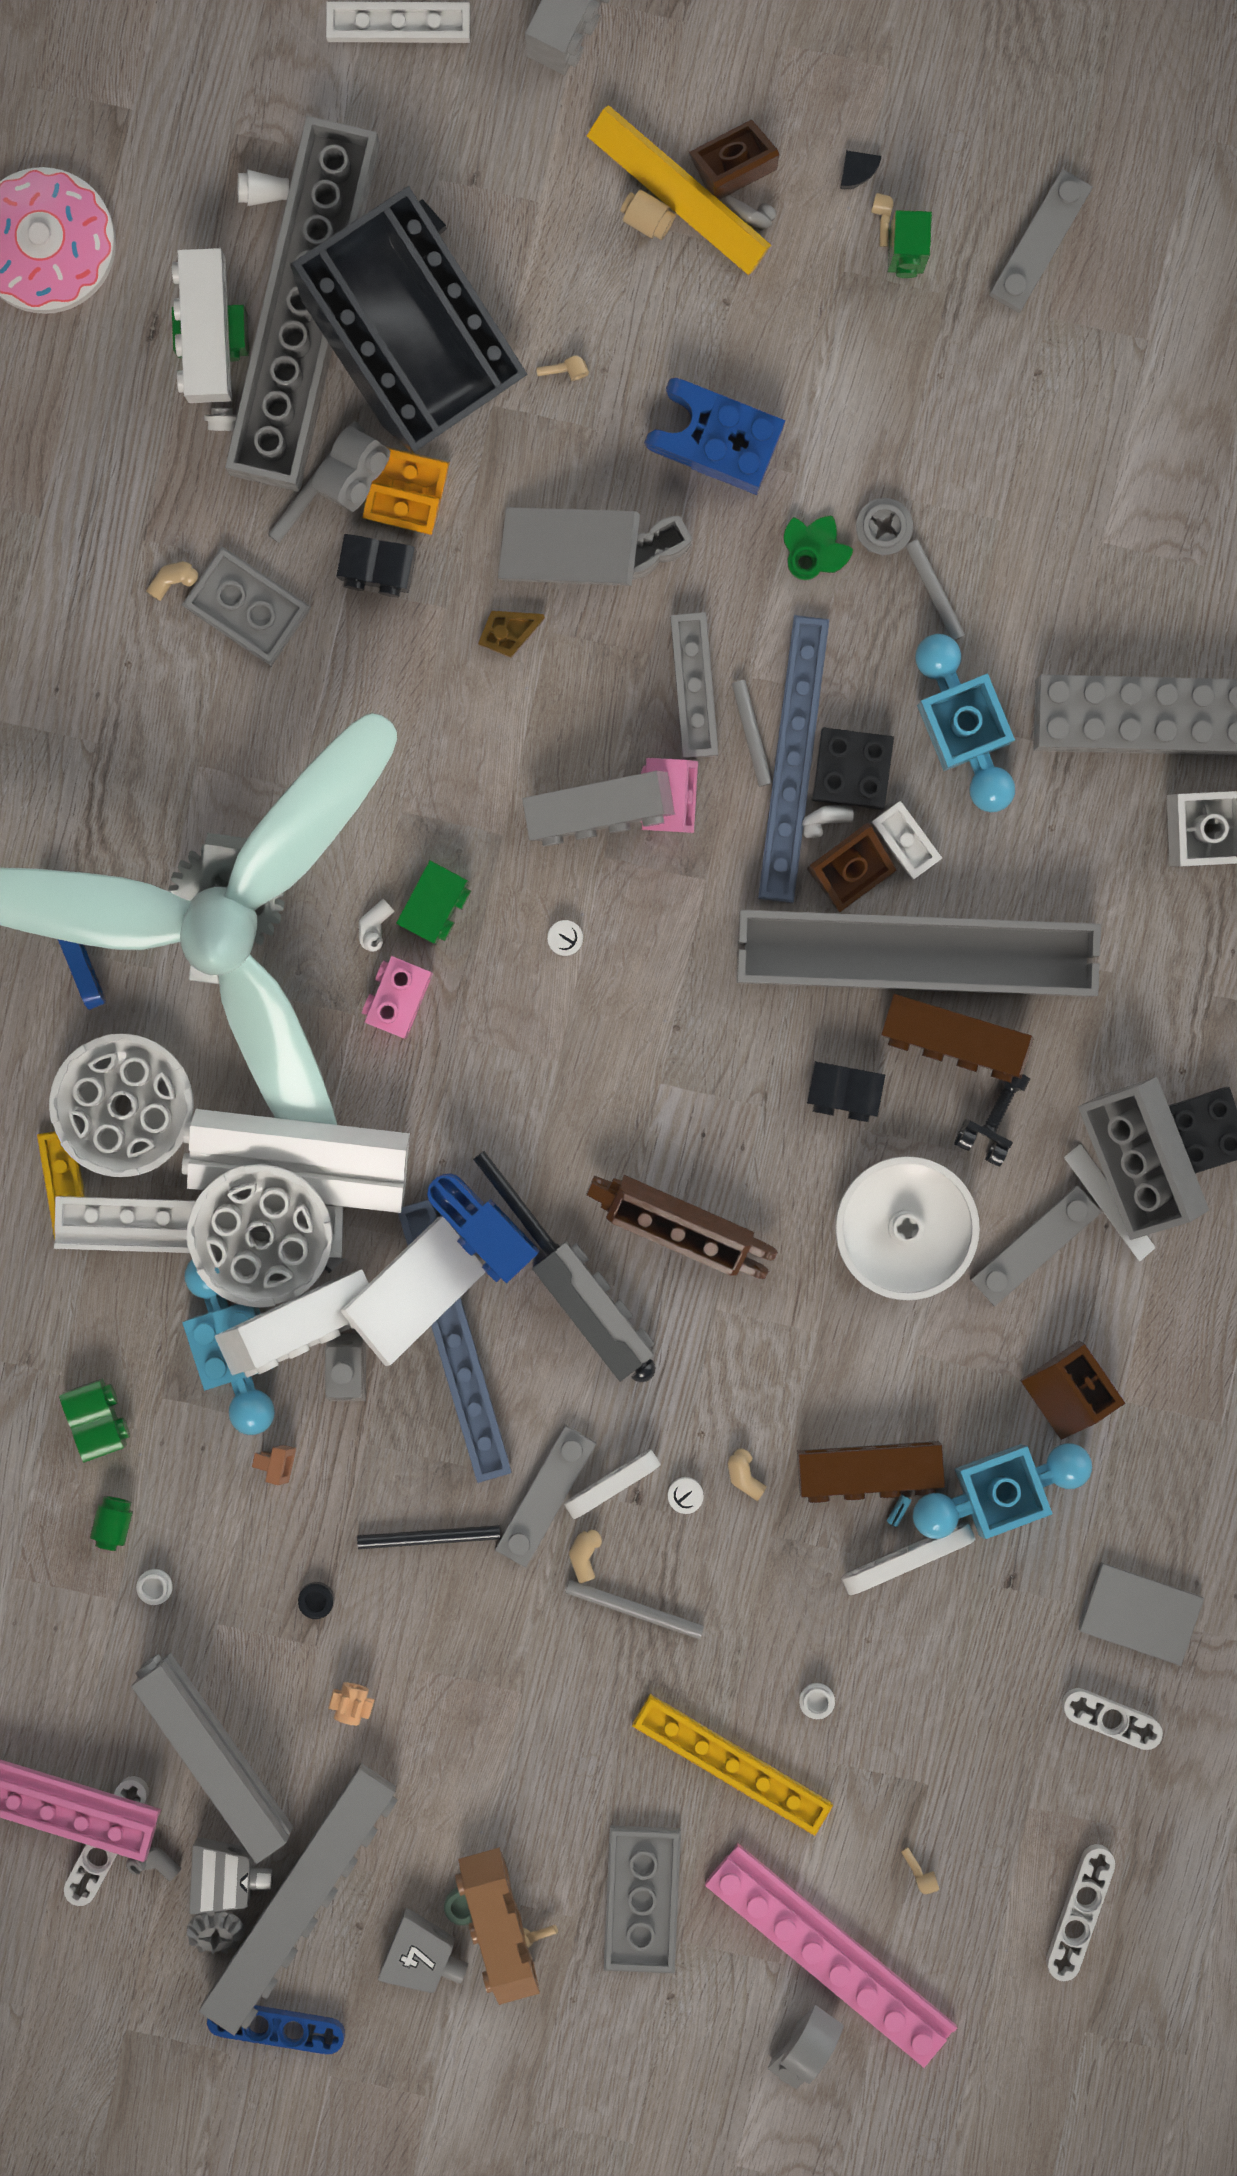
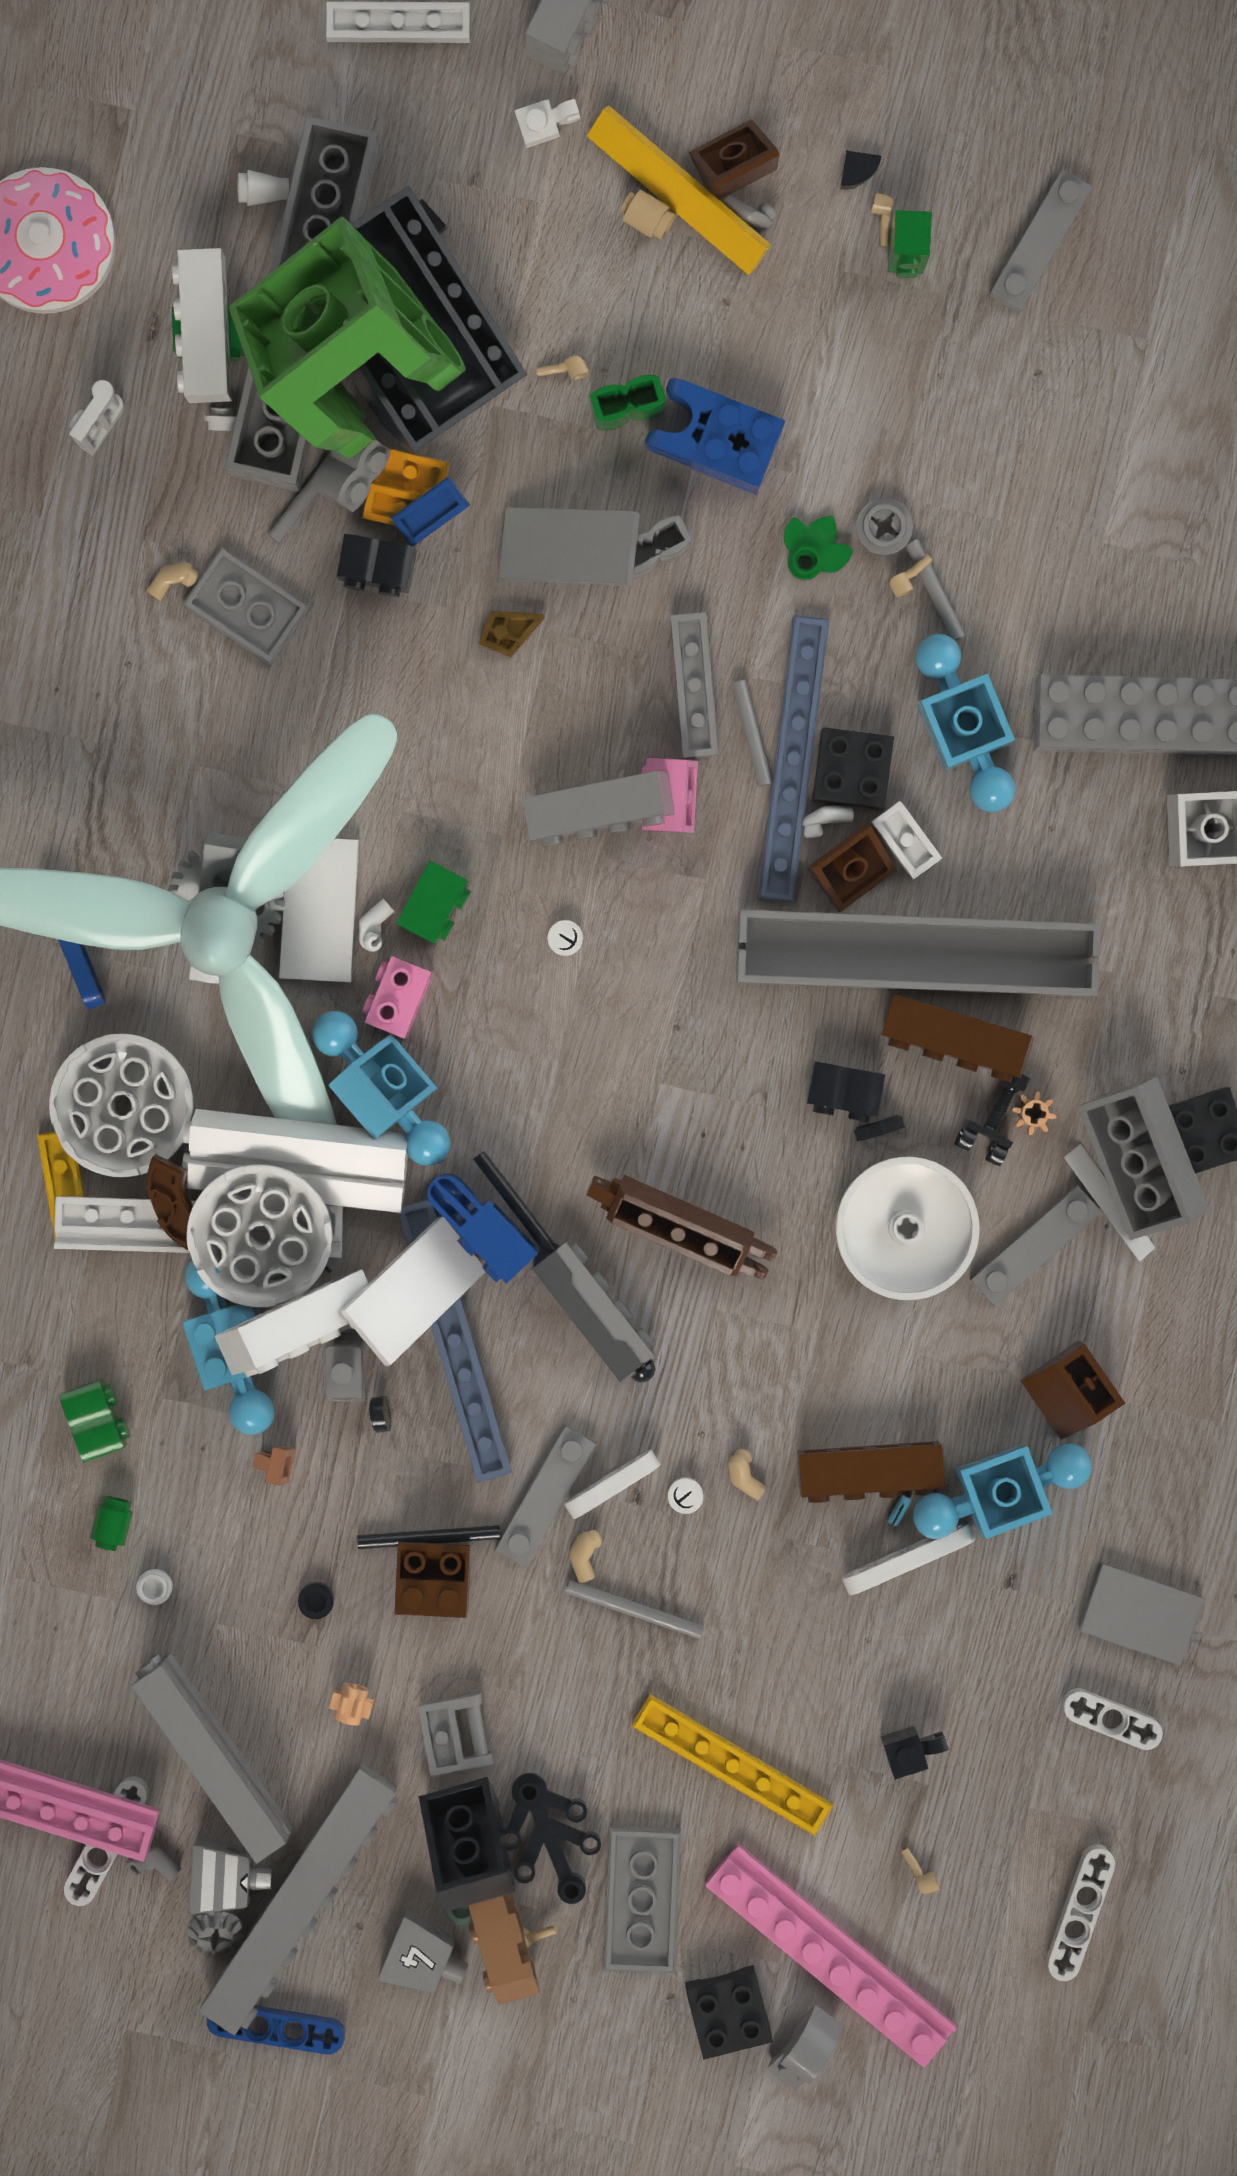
(99, 417): none -> white plate
(169, 1197): none -> reddish brown tile
(321, 917): none -> white tile
(324, 320): none -> bright green brick
(380, 1414): none -> black tile
(382, 1087): none -> medium azure brick
(430, 511): none -> blue tile
(432, 1579): none -> reddish brown slope
(443, 1736): none -> light grey plate
(466, 1844): none -> black brick
(540, 122): none -> white plate
(548, 1832): none -> black plant
(618, 404): none -> green brick
(728, 2012): none -> black brick
(817, 1701): white plate -> none
(879, 1128): none -> black tile
(901, 583): none -> tan hand
(907, 1752): none -> black brick
(1040, 1106): none -> light nougat gear

